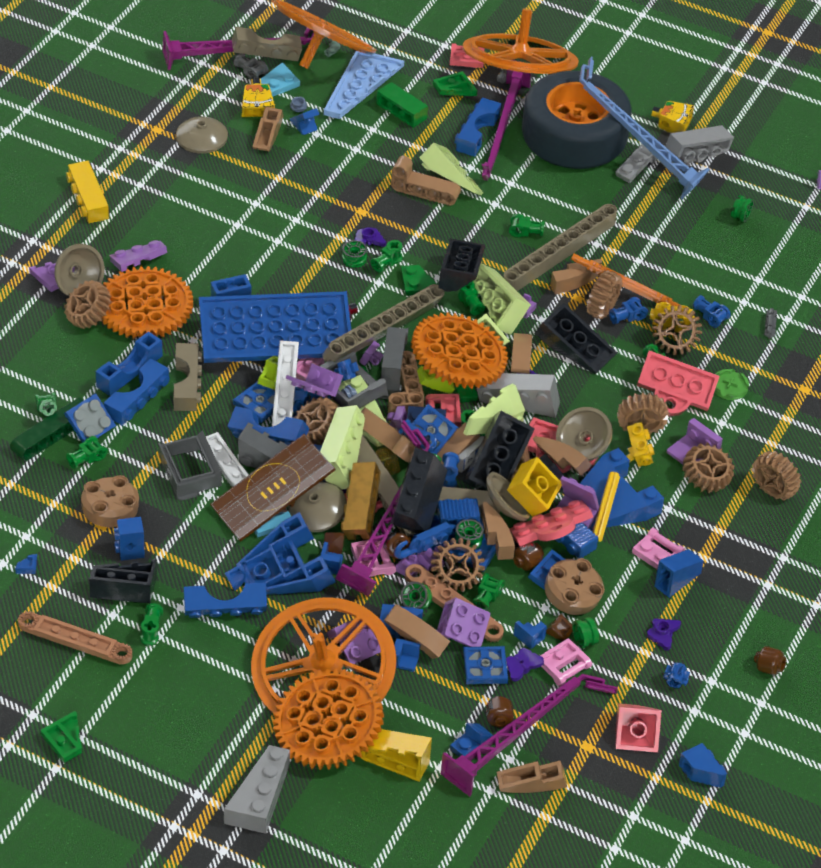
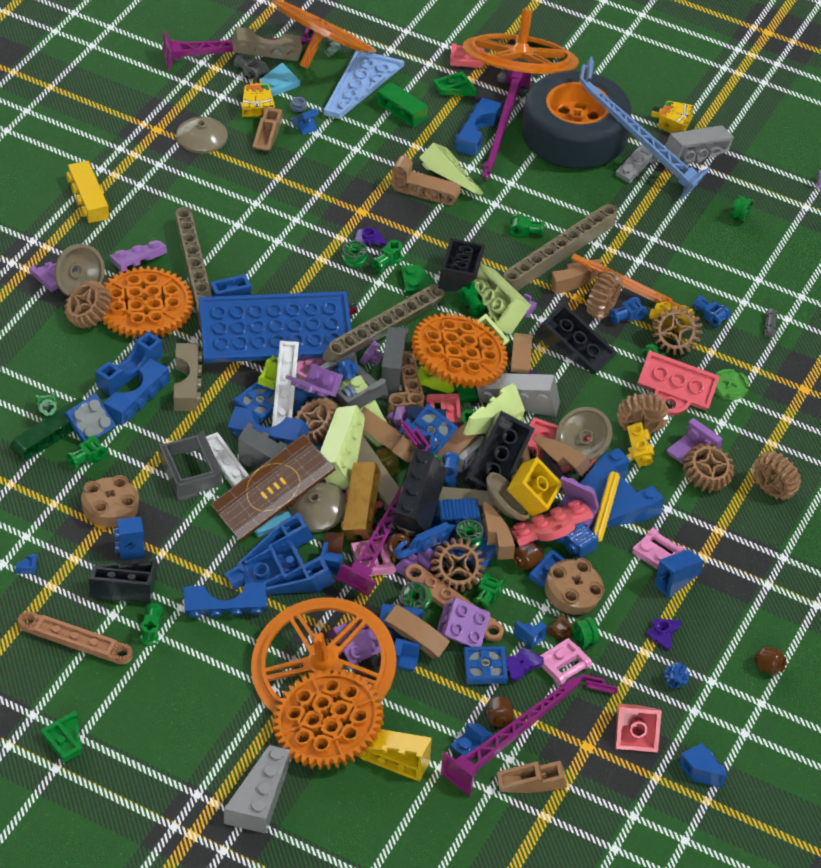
(192, 257): none -> dark tan beam

